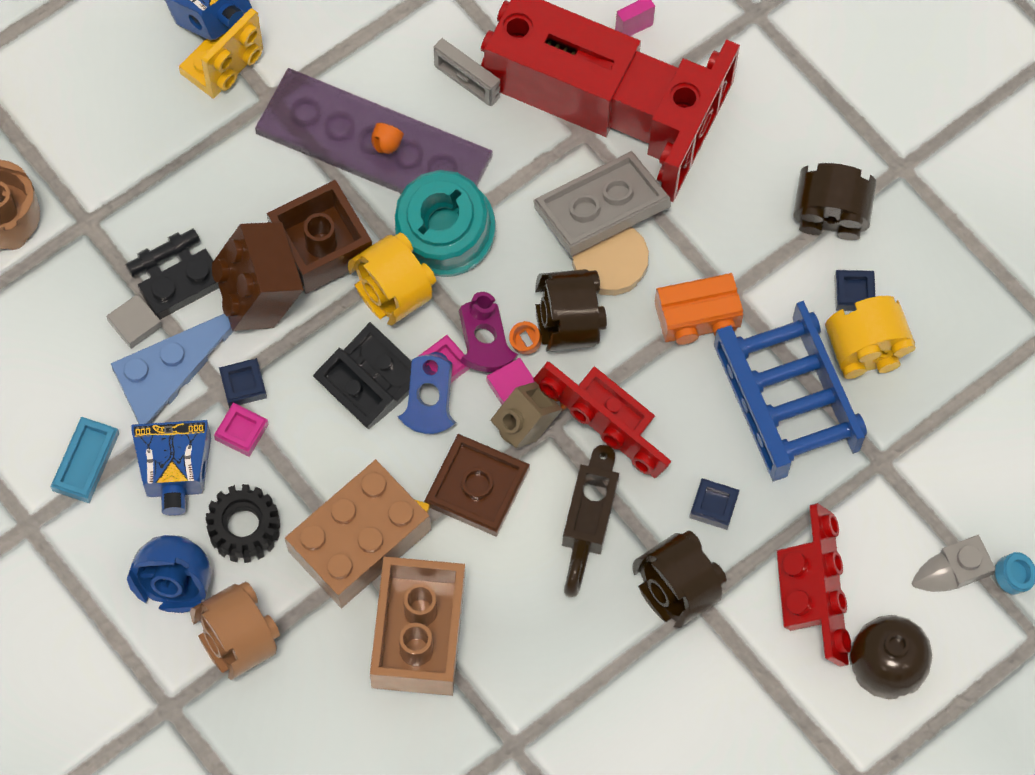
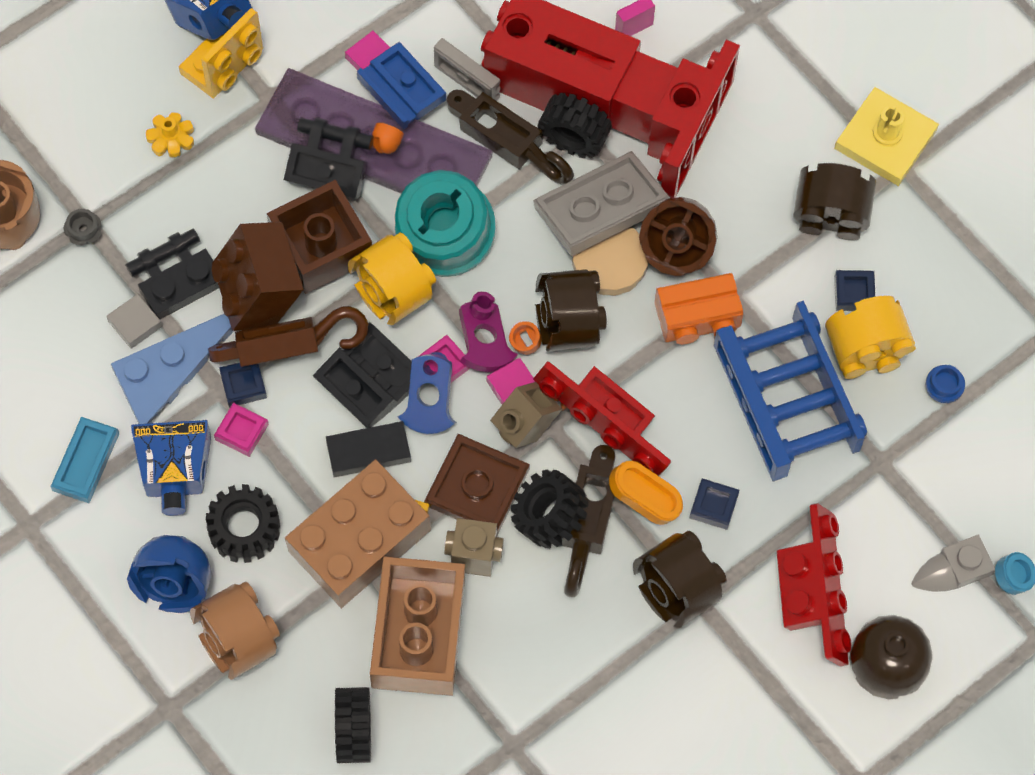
(80, 218): none -> dark grey plate
(170, 135): none -> yellow plant
(287, 338): none -> reddish brown piece
(317, 167): none -> black plate
(352, 725): none -> black tyre
(357, 449): none -> black tile
(366, 50): none -> dark pink tile
(401, 85): none -> blue plate
(474, 545): none -> dark tan brick
(510, 136): none -> dark brown piece
(562, 517): none -> black tyre
(574, 125): none -> black tyre
(645, 492): none -> light orange tile
(678, 236): none -> reddish brown cylinder
(886, 136): none -> light yellow tile
(945, 384): none -> blue plate

